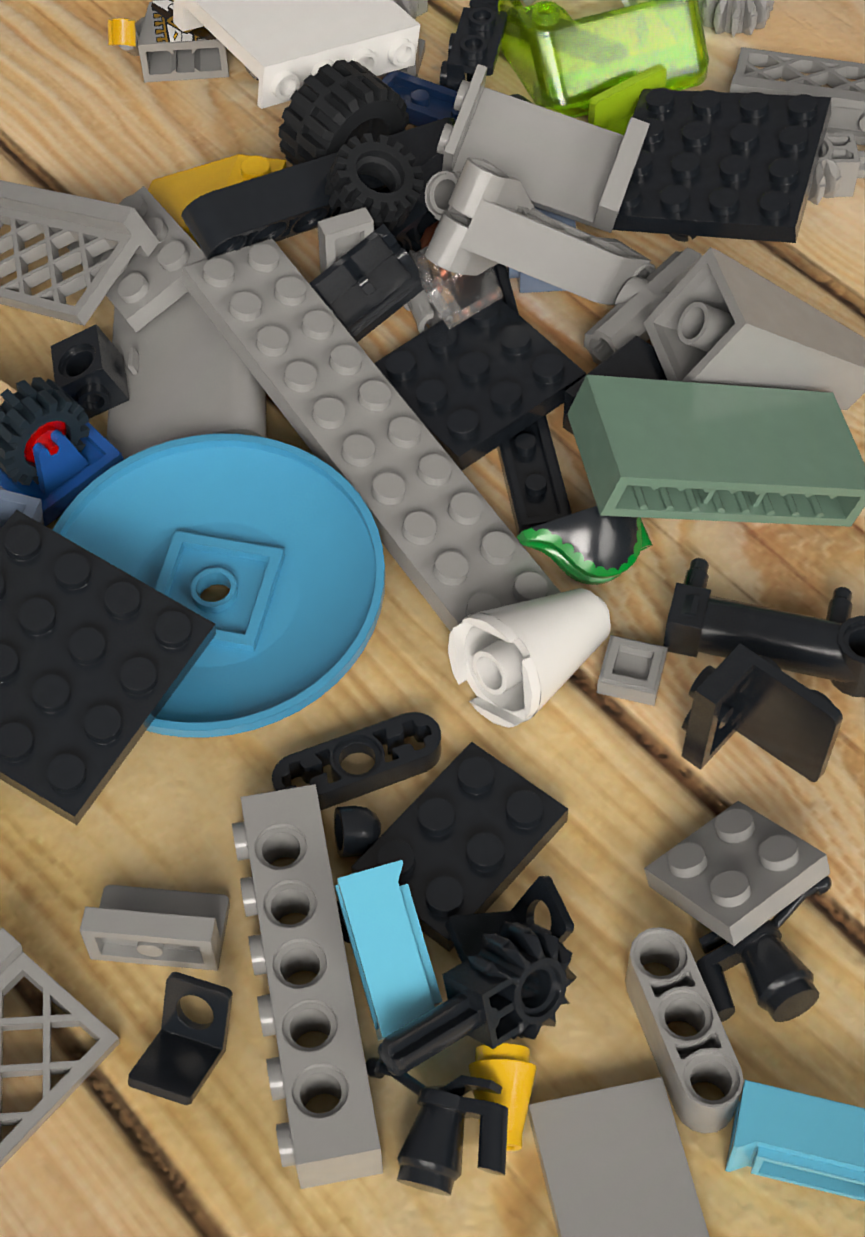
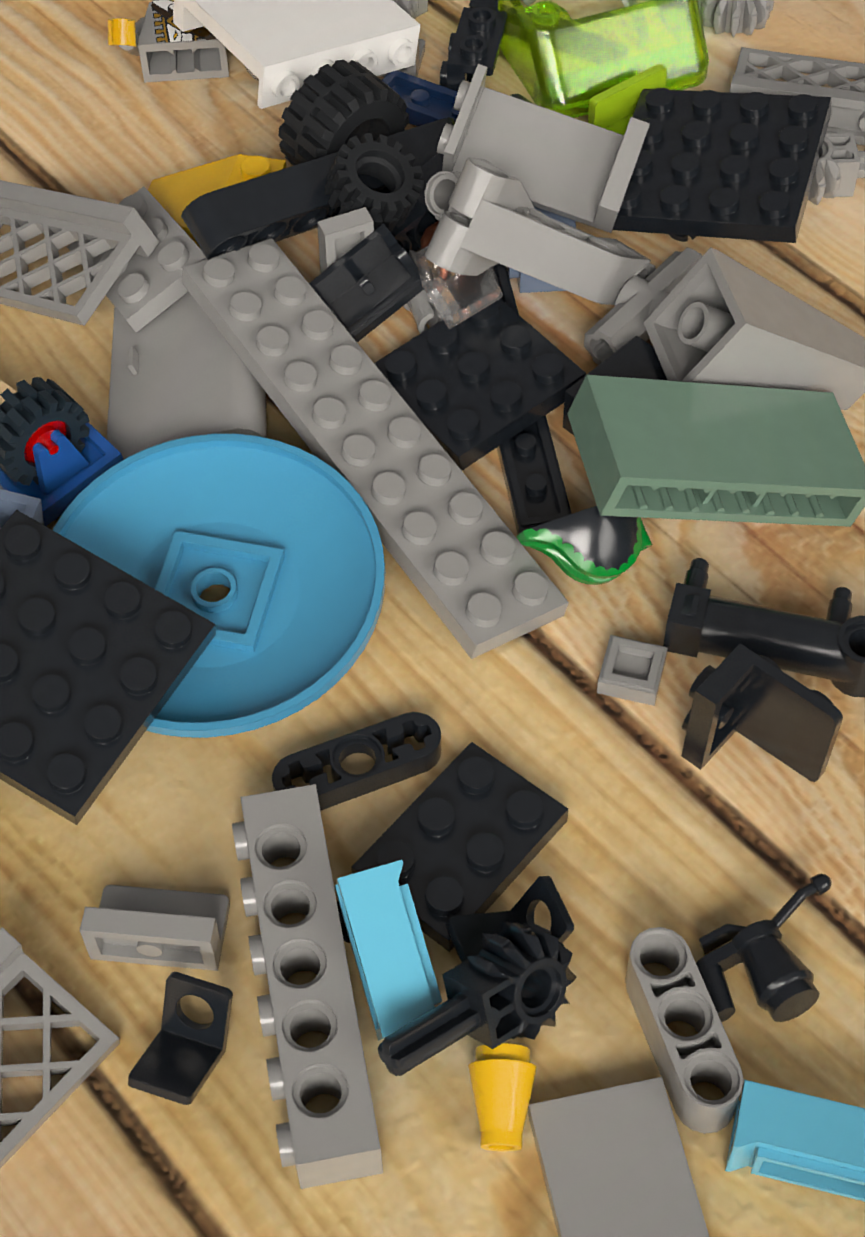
(90, 371): black brick -> none
(355, 830): black hinge -> none
(434, 1145): black piece -> none
(526, 651): white cone -> none
(737, 872): light grey plate -> none

